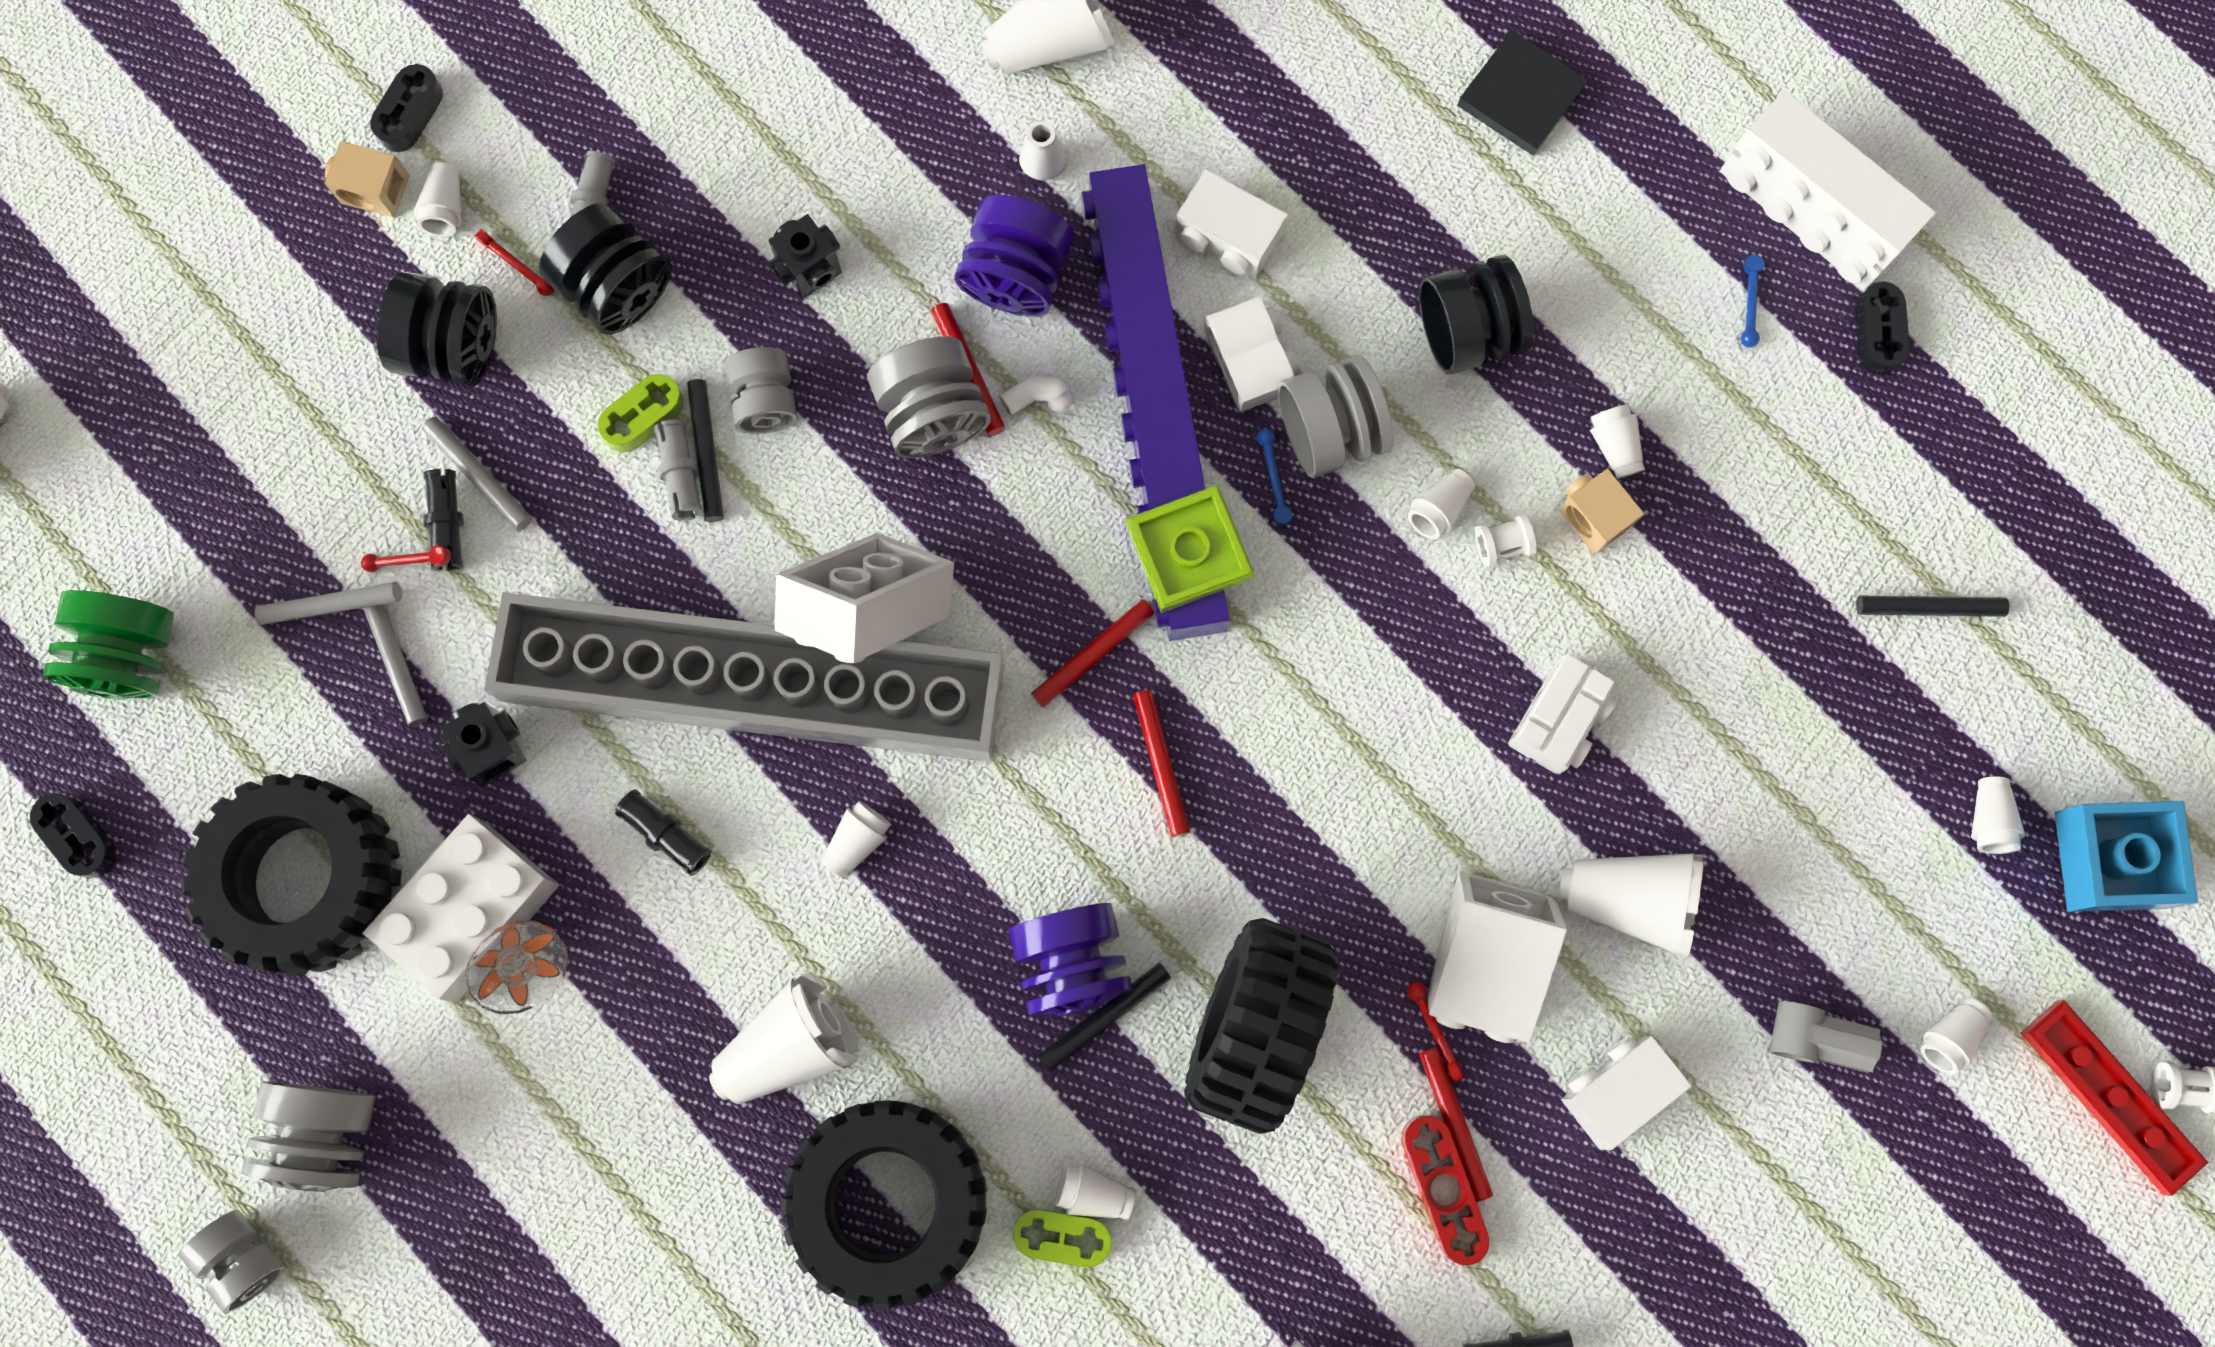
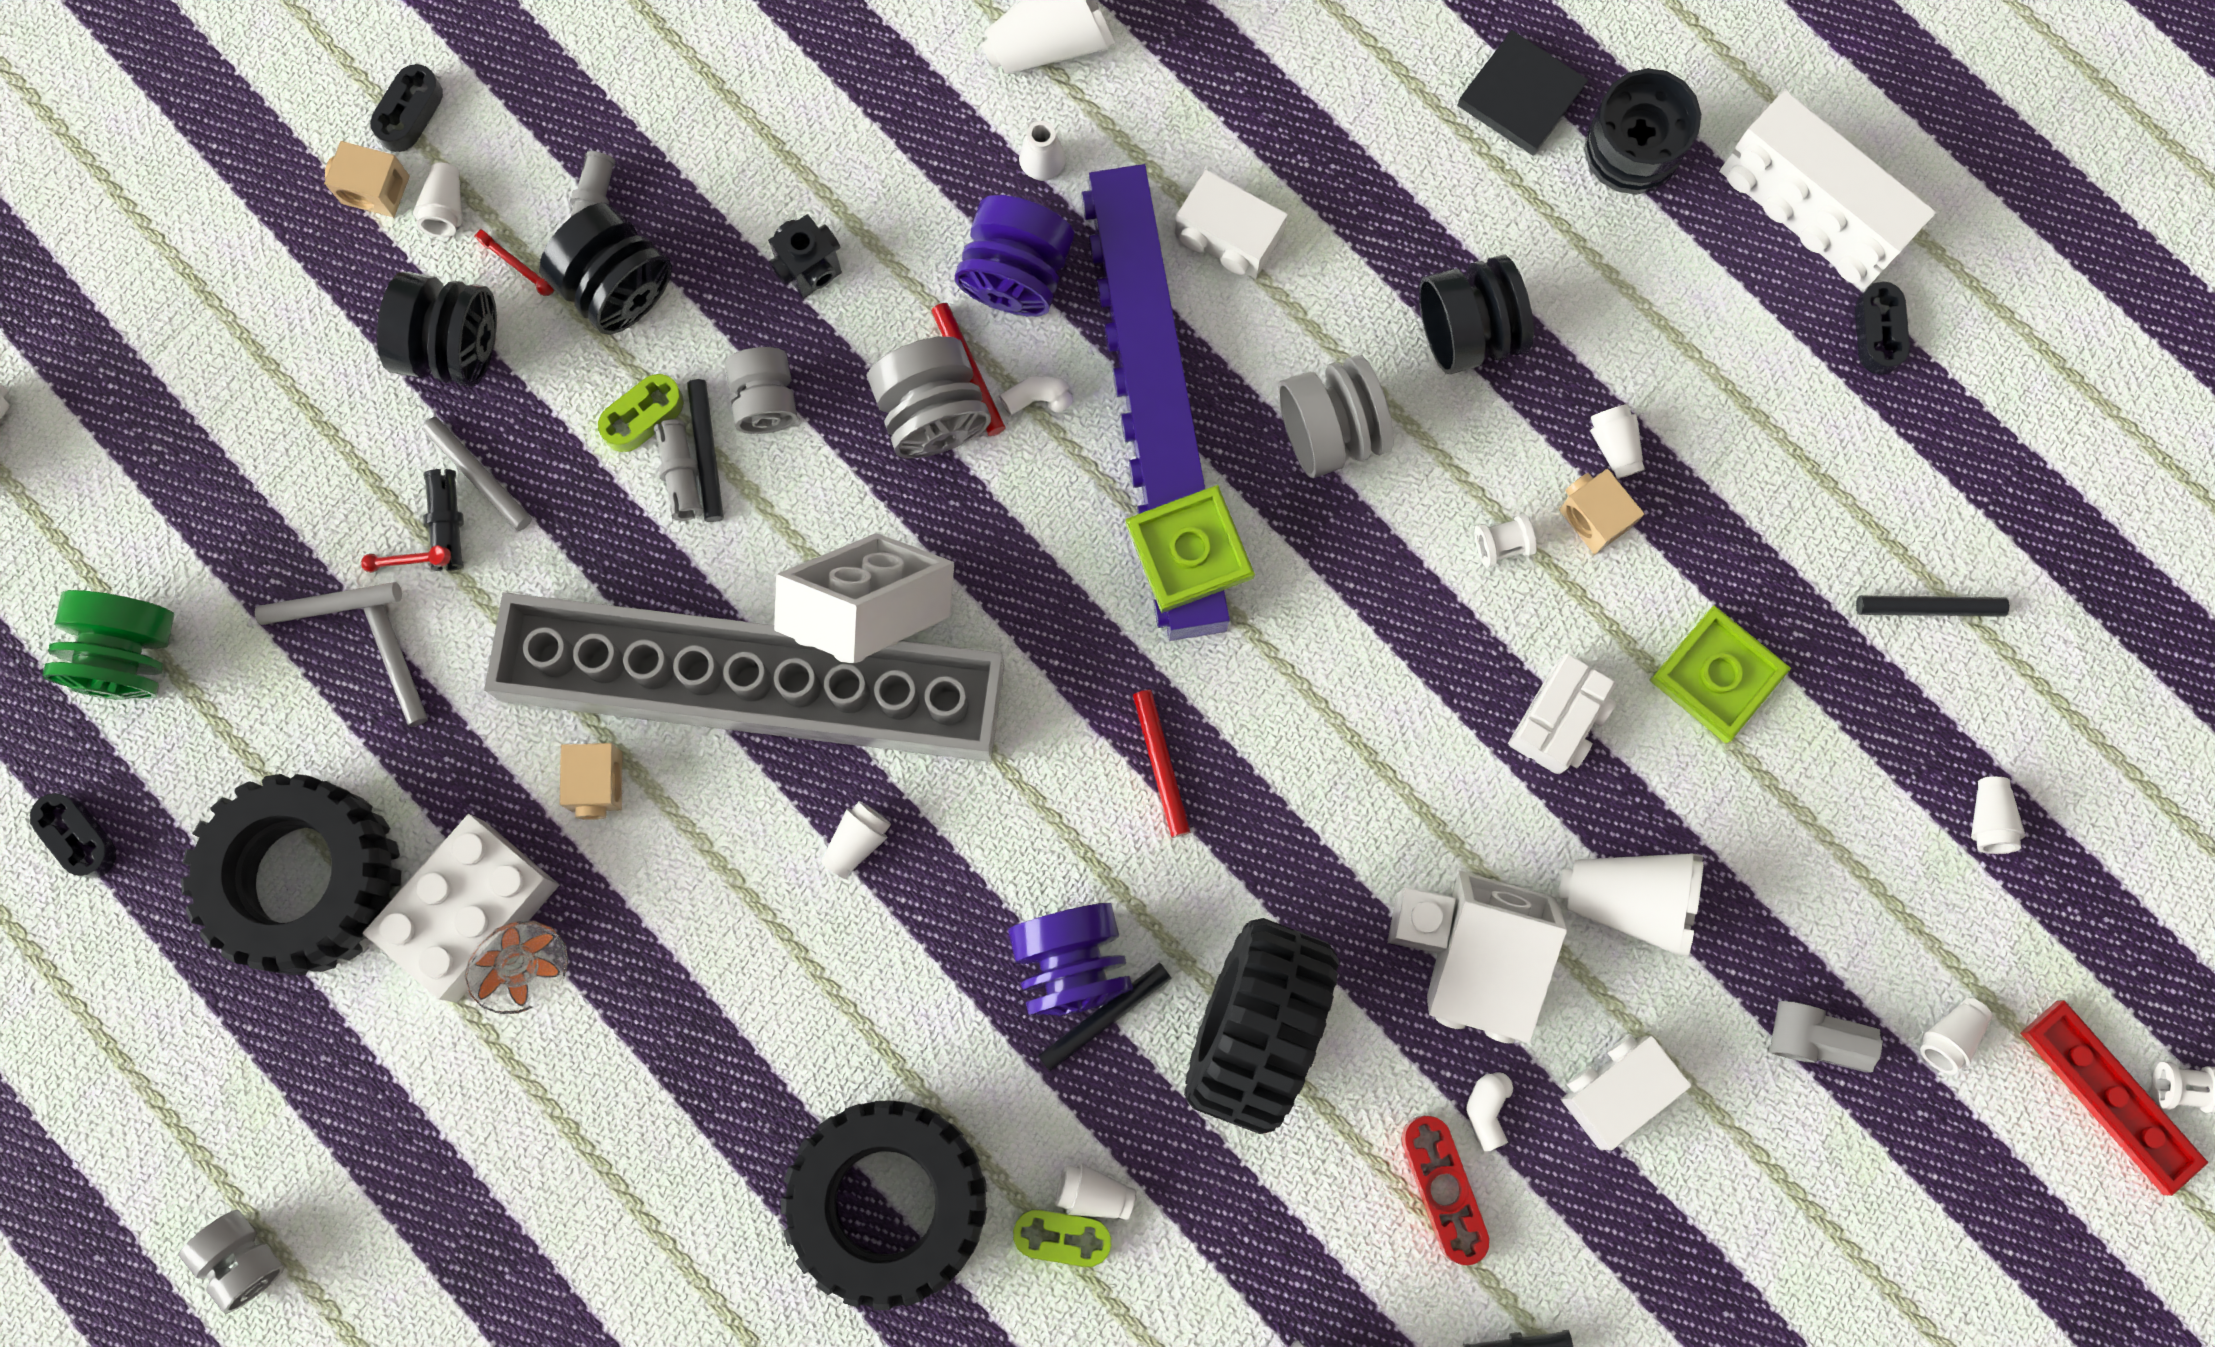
(308, 1136): light grey wheel -> none
(482, 742): black brick -> none
(591, 779): none -> tan brick
(663, 832): black pin -> none
(785, 1044): white cone -> none
(1092, 653): red bar -> none
(1250, 352): white brick -> none
(1282, 514): blue hinge -> none
(1417, 991): red hinge -> none
(1421, 920): none -> white brick
(1441, 504): white cone -> none
(1455, 1121): red bar -> none
(1485, 1106): none -> white arm
(1642, 131): none -> black wheel
(1720, 674): none -> lime tile
(1752, 266): blue hinge -> none
(2126, 856): dark azure brick -> none

